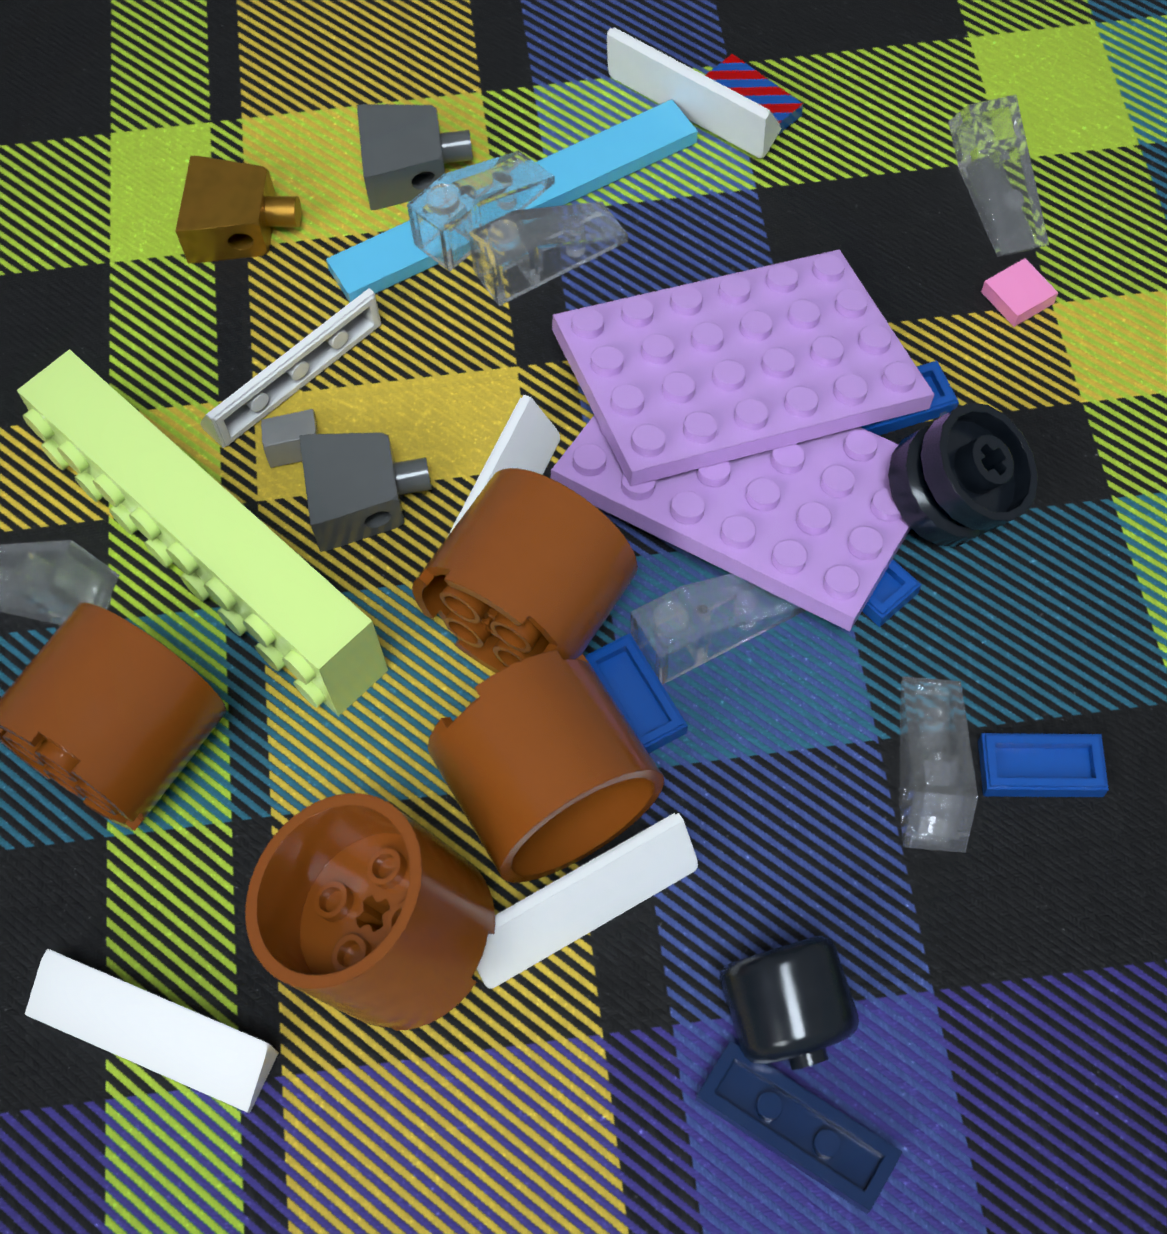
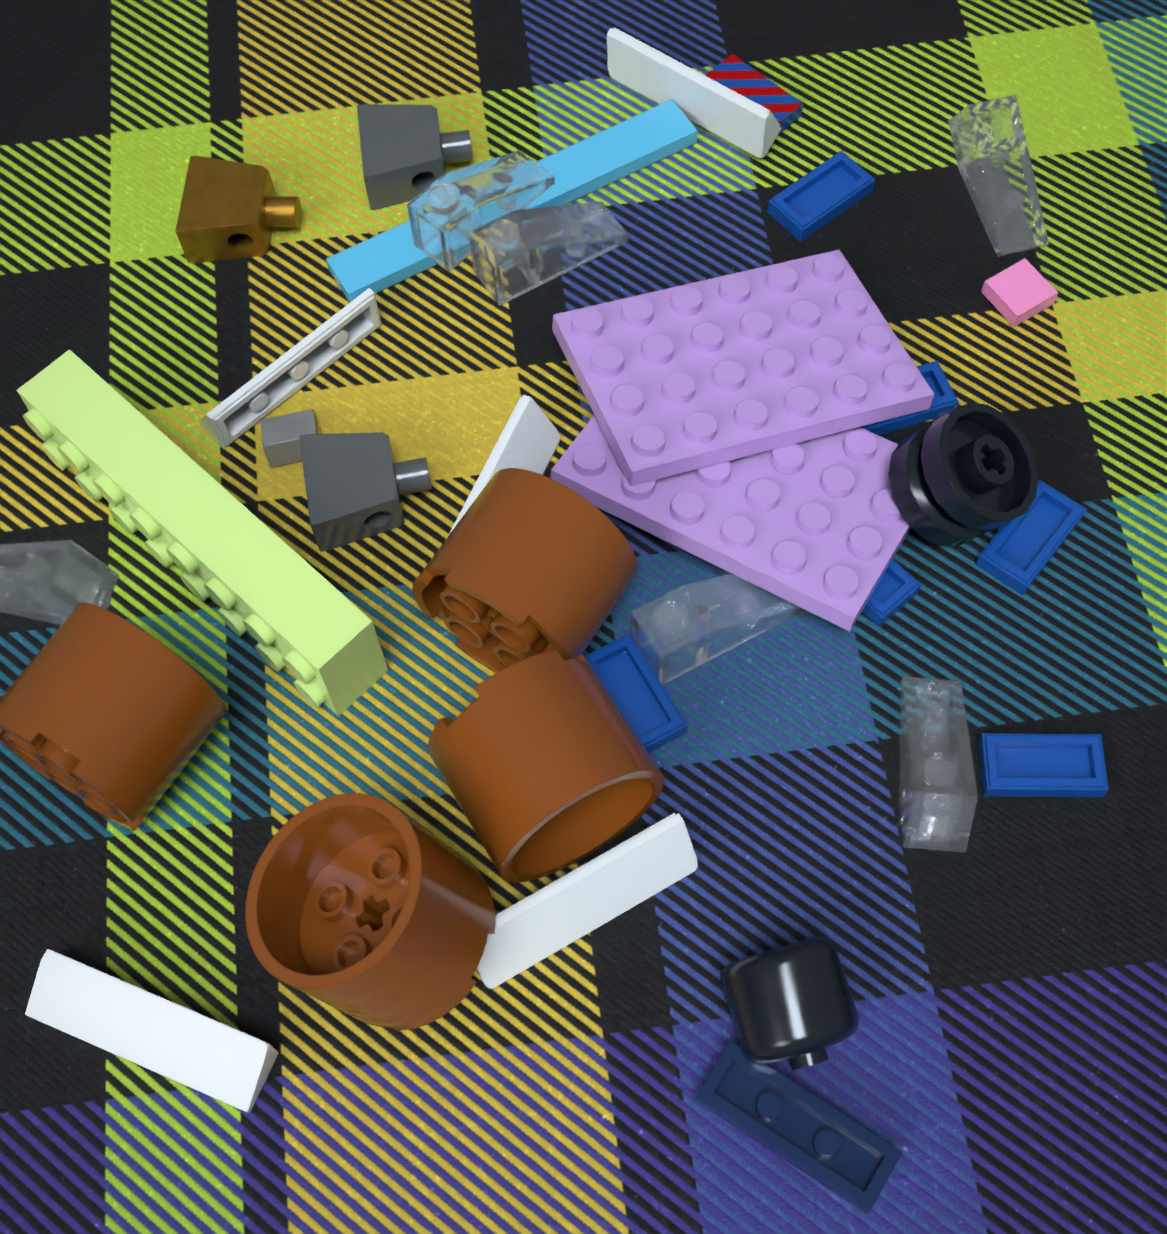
(821, 196): none -> blue tile
(1031, 540): none -> blue tile

